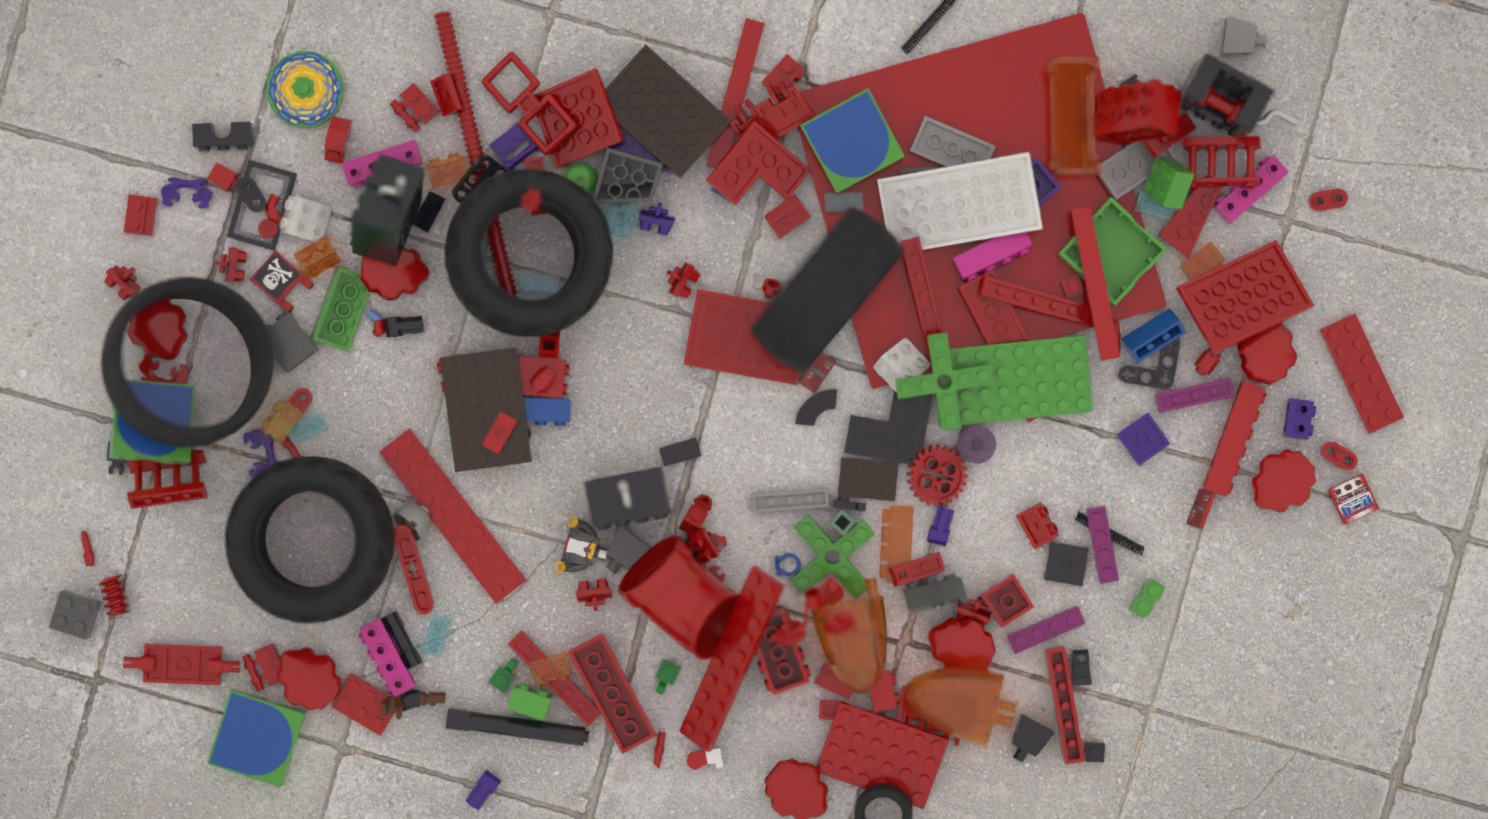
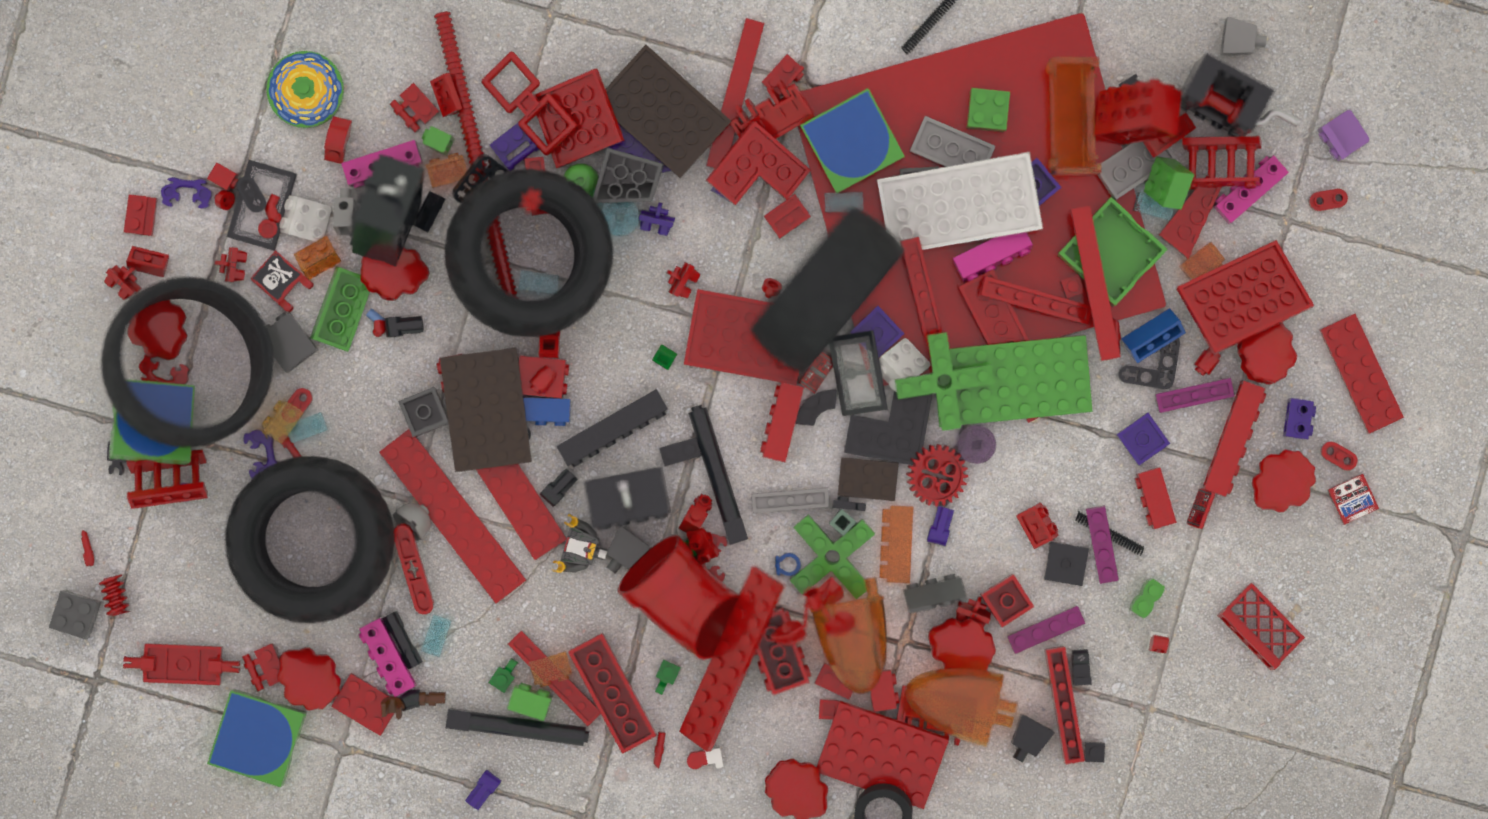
(147, 261): none -> red slope
(224, 200): none -> red tile
(239, 136): black arch -> none
(341, 217): none -> light grey torso
(424, 412): none -> dark grey brick
(437, 140): none -> bright green brick
(499, 432): red plate -> none
(523, 508): none -> red plate
(556, 490): none -> black piece
(593, 597): red hips -> none
(614, 426): none -> black brick
(664, 357): none -> green plate
(717, 474): none -> black brick
(783, 421): none -> red brick
(858, 373): none -> clear door
(885, 330): none -> dark purple plate
(917, 569): red plate -> none
(988, 110): none -> bright green brick
(1155, 498): none -> red brick
(1157, 642): none -> red leg
(1253, 641): none -> red fence
(1343, 135): none -> medium lavender bracket

